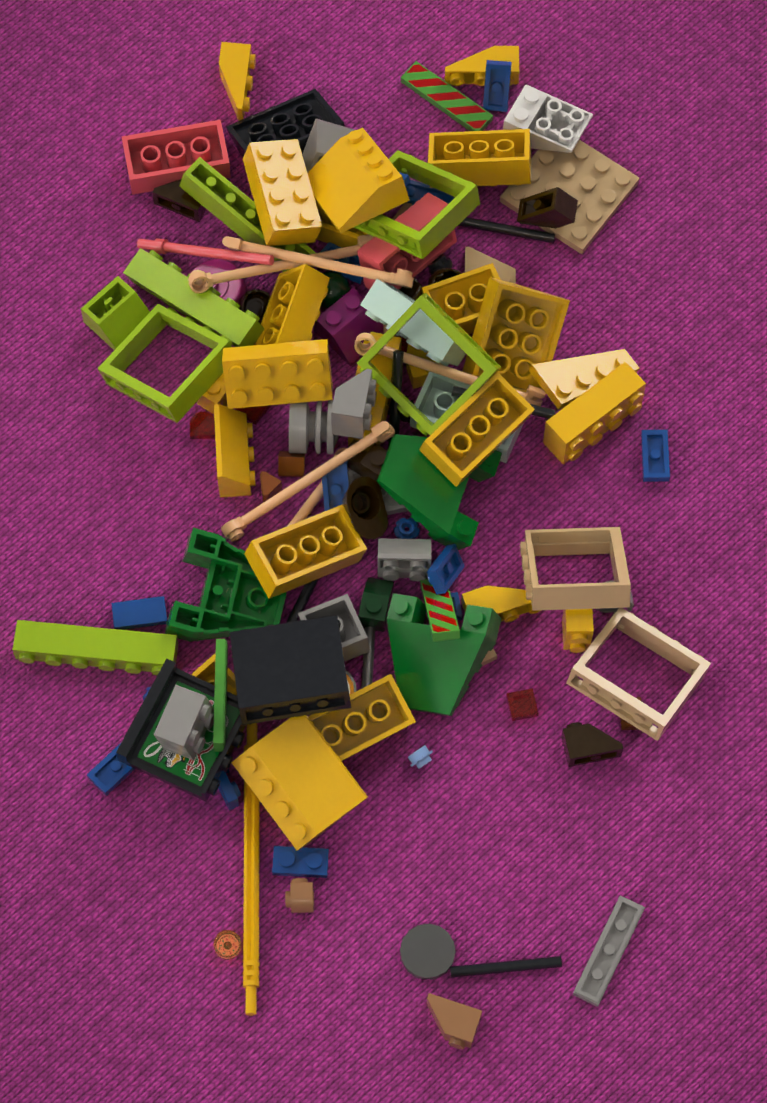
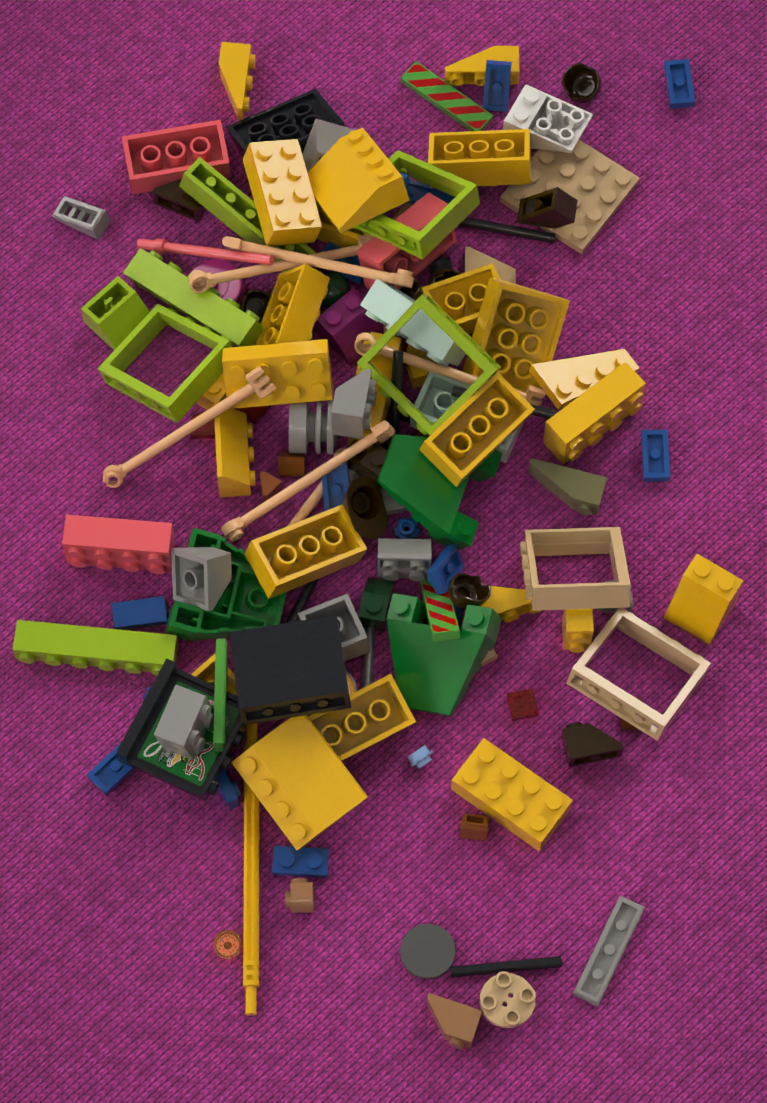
(95, 224): none -> light grey slope
(118, 543): none -> coral brick
(200, 575): none -> light grey slope
(254, 385): none -> light nougat hinge
(468, 590): none -> dark brown hair
(474, 827): none -> dark orange slope
(496, 992): none -> tan plate
(511, 794): none -> yellow brick
(574, 487): none -> olive slope
(581, 83): none -> dark brown hair
(679, 83): none -> blue plate
(703, 599): none -> yellow slope

